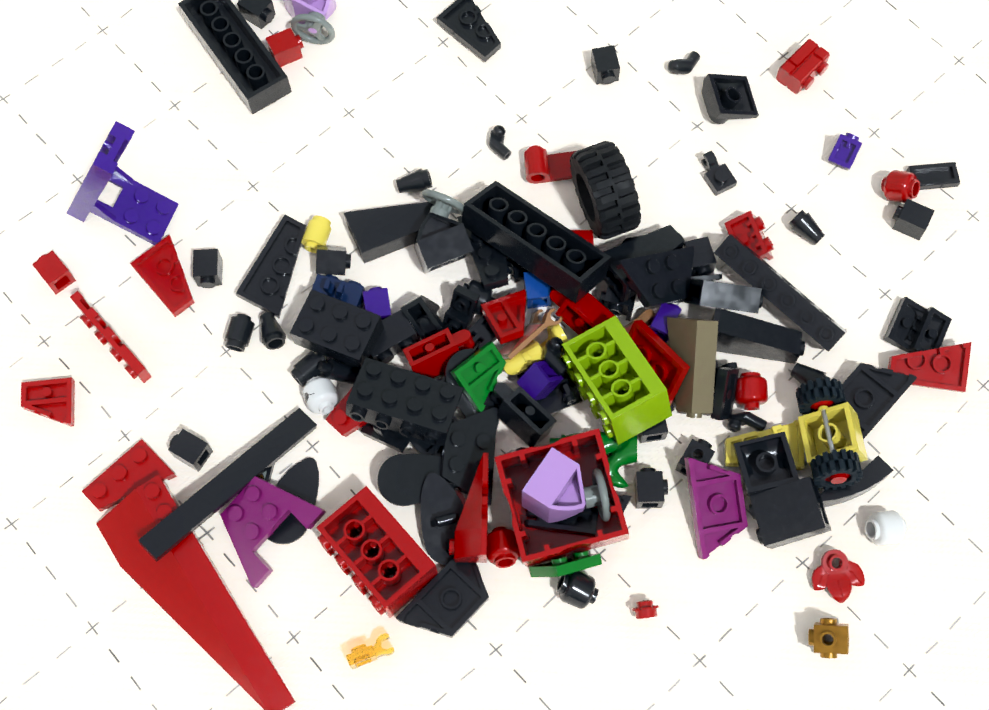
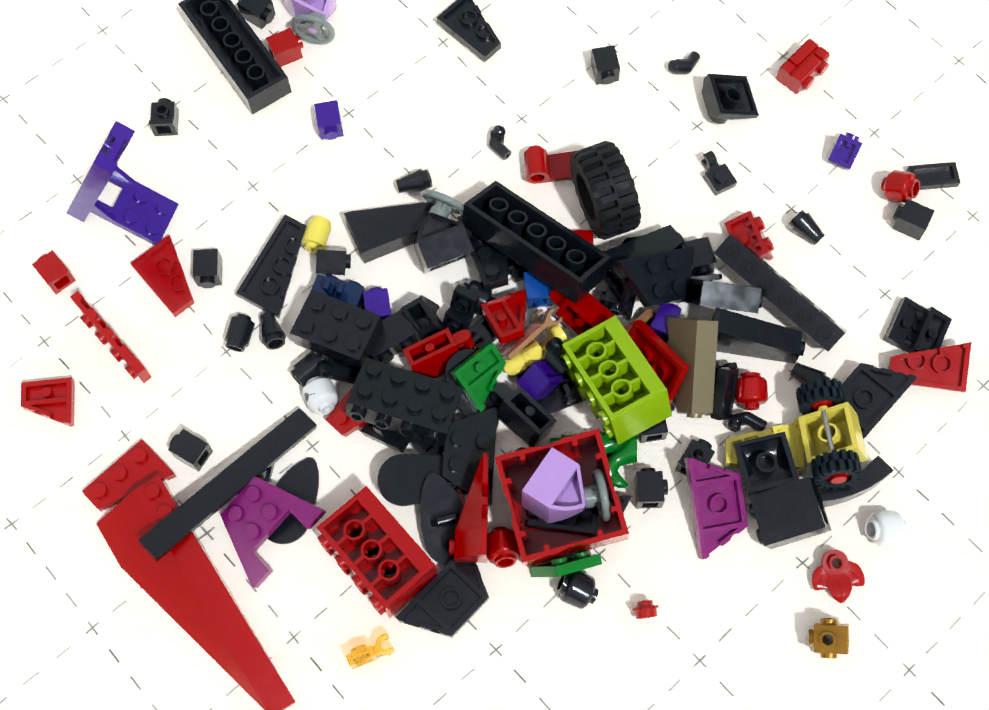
(164, 117): none -> black brick
(329, 120): none -> dark purple brick

